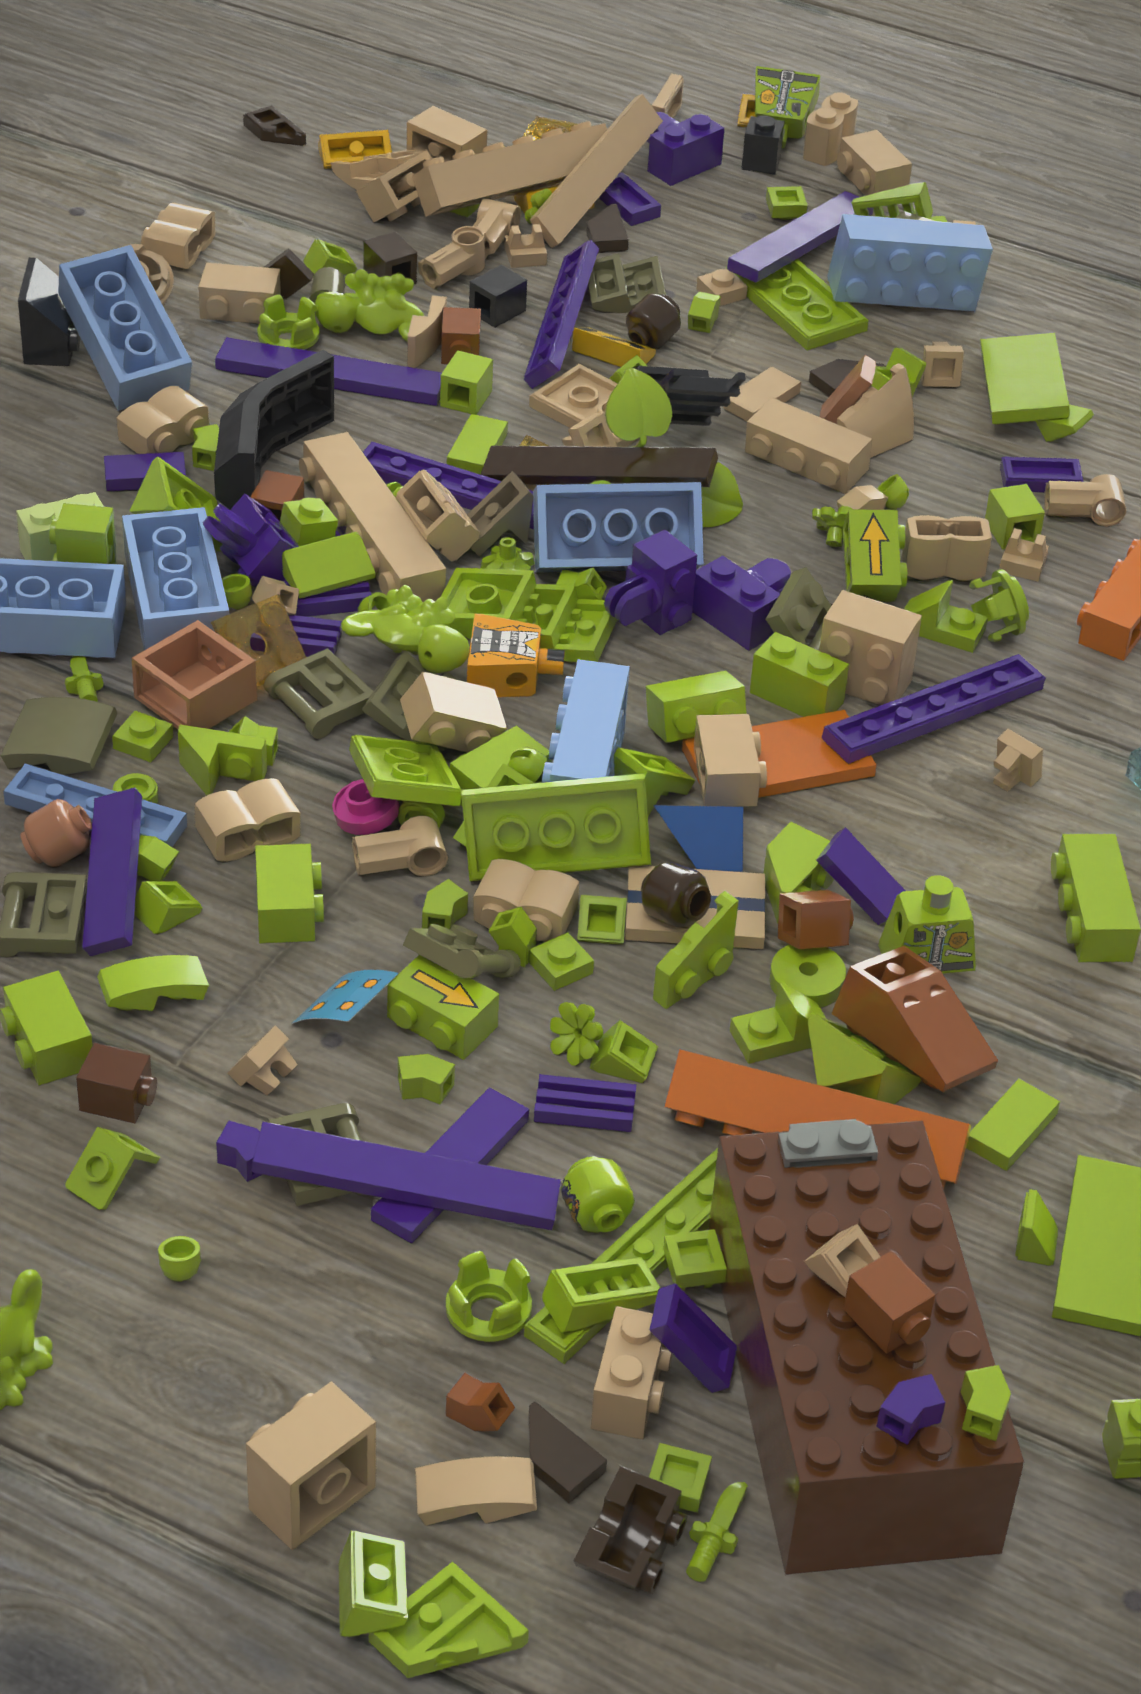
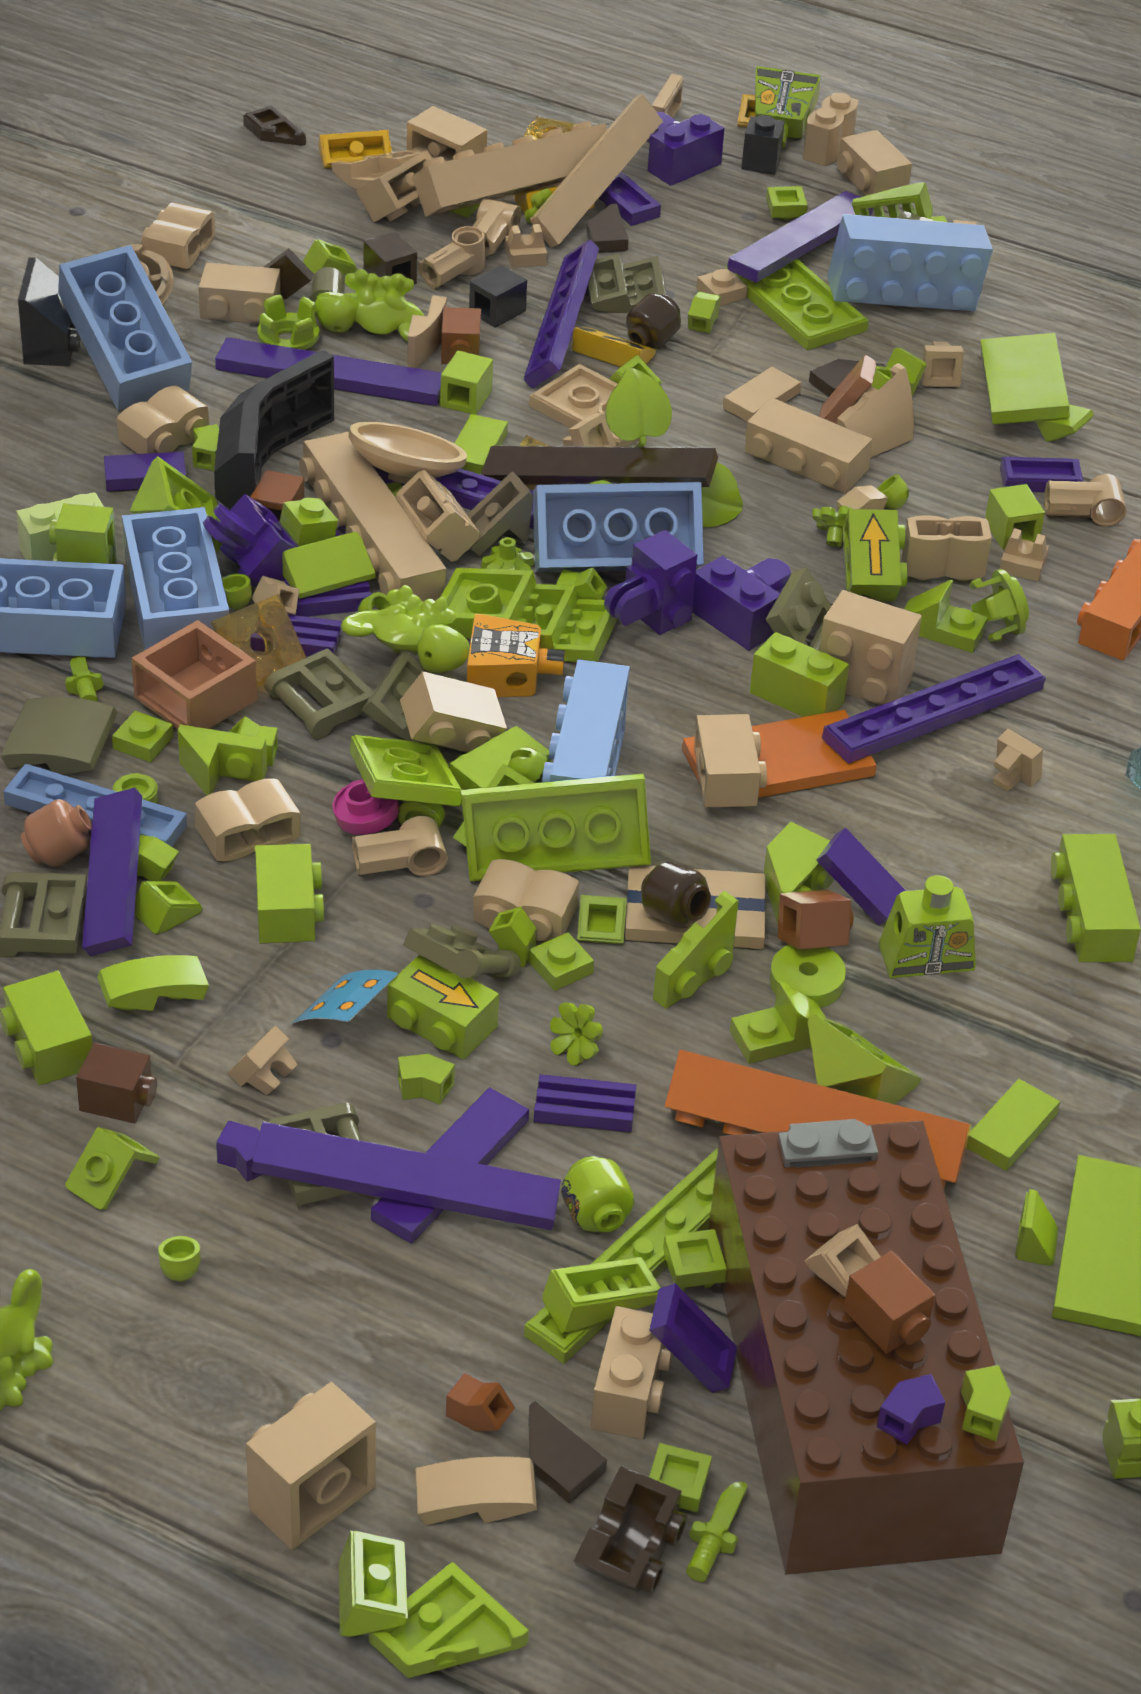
(405, 450): none -> tan dish
(444, 905): lime piece -> none
(479, 1282): lime piece -> none
(624, 1053): lime slope -> none
(659, 773): lime slope -> none
(676, 703): lime brick -> none
(694, 393): black plate -> none
(708, 834): blue slope -> none
(914, 1018): dark orange slope -> none

